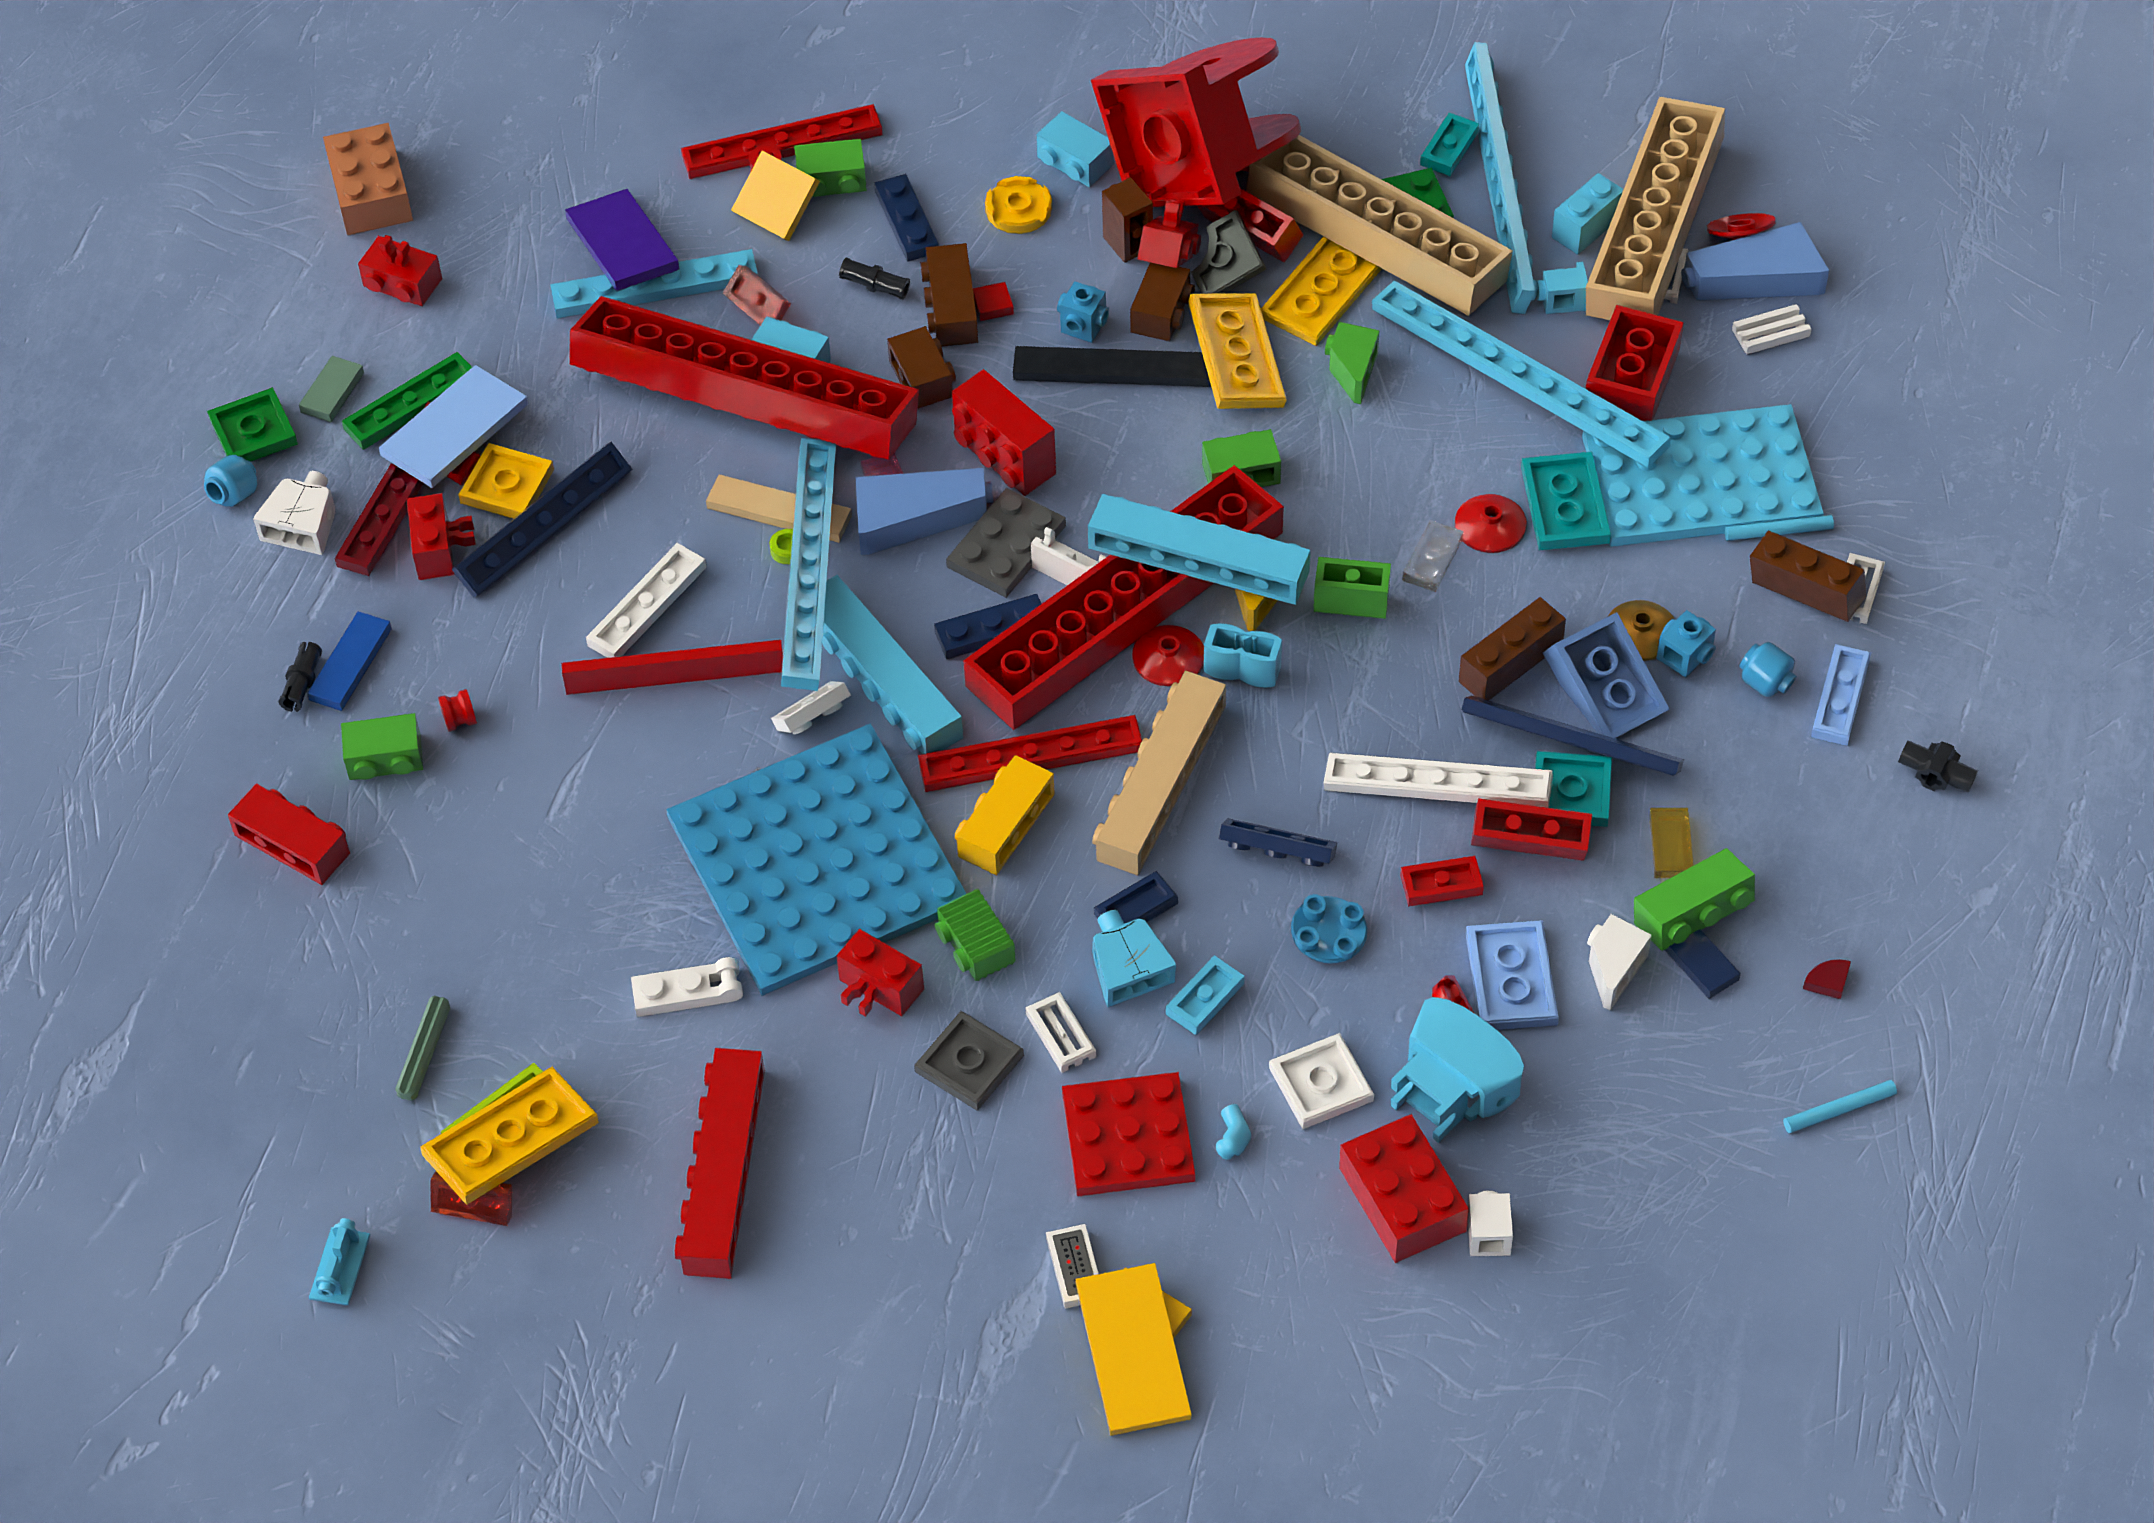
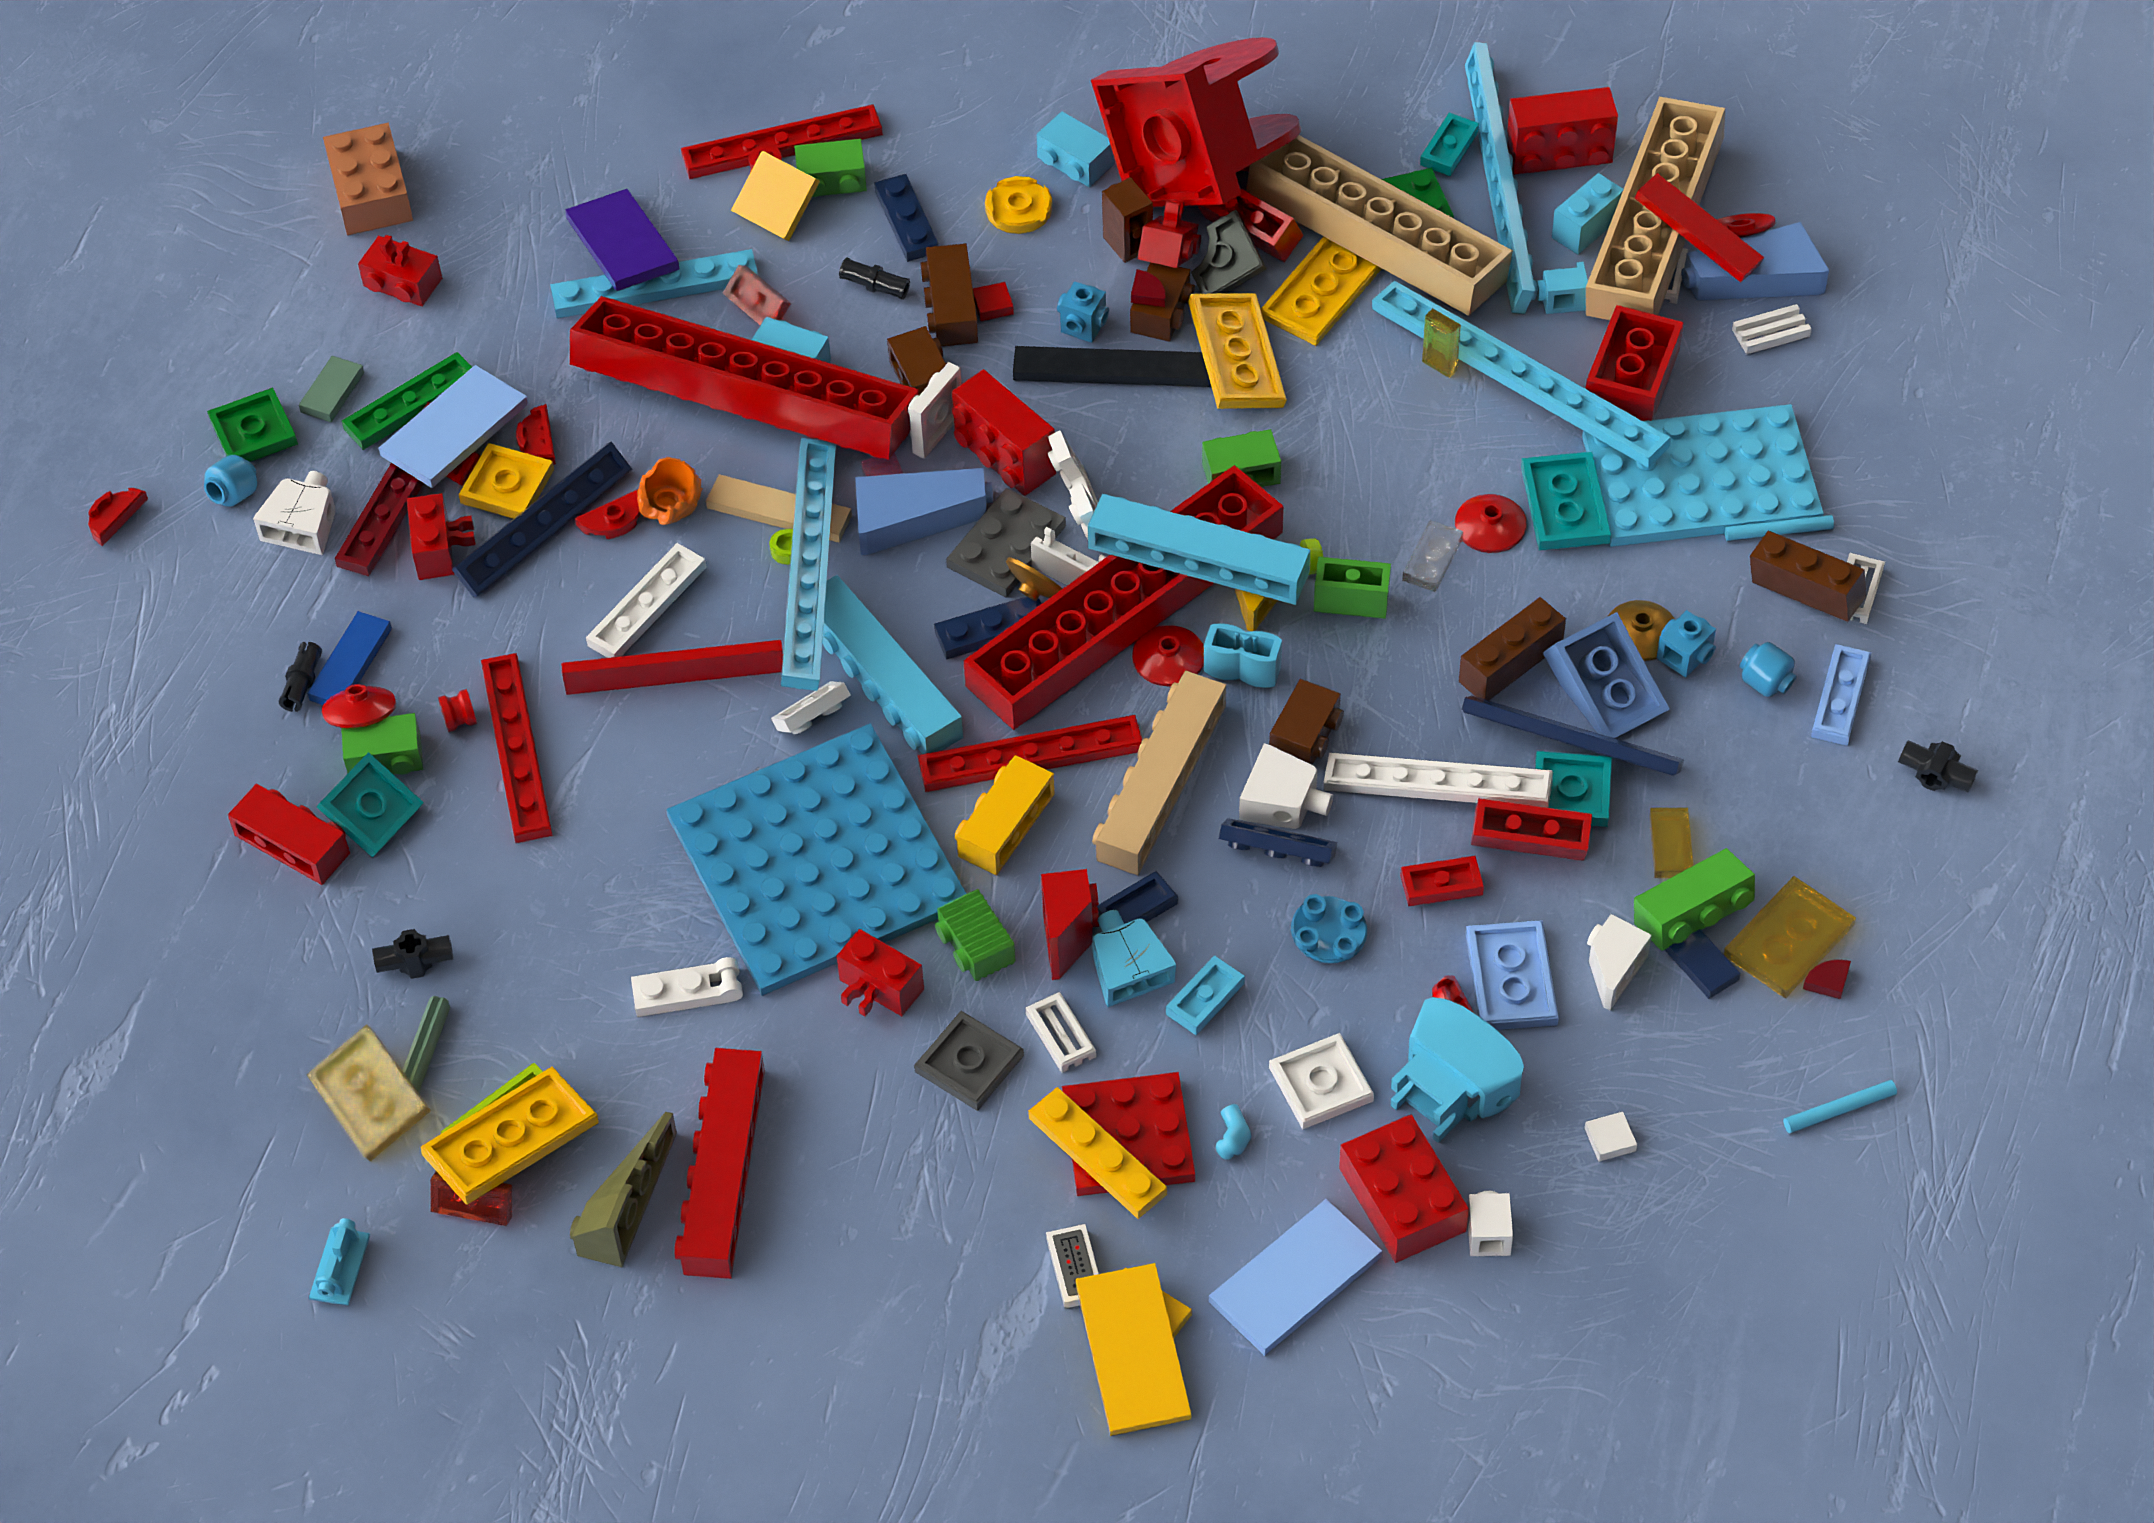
(113, 511): none -> red plate
(358, 706): none -> red dish
(368, 1092): none -> clear yellow tile
(370, 804): none -> teal plate
(412, 953): none -> black axle
(516, 748): none -> red tile
(535, 434): none -> red plate
(611, 518): none -> red plate
(617, 1207): none -> olive wedge
(669, 491): none -> orange hair
(932, 410): none -> white plate
(1032, 581): none -> pearl gold dish
(1068, 917): none -> red slope
(1075, 478): none -> white plate
(1097, 1153): none -> yellow plate
(1147, 289): none -> dark red tile
(1282, 791): none -> white torso
(1295, 1276): none -> light blue tile
(1307, 721): none -> reddish brown brick
(1315, 552): none -> lime tile
(1352, 357): bright green slope -> none
(1441, 343): none -> clear yellow tile
(1562, 130): none -> red brick
(1610, 1136): none -> white tile
(1699, 227): none -> red tile
(1789, 936): none -> clear yellow tile

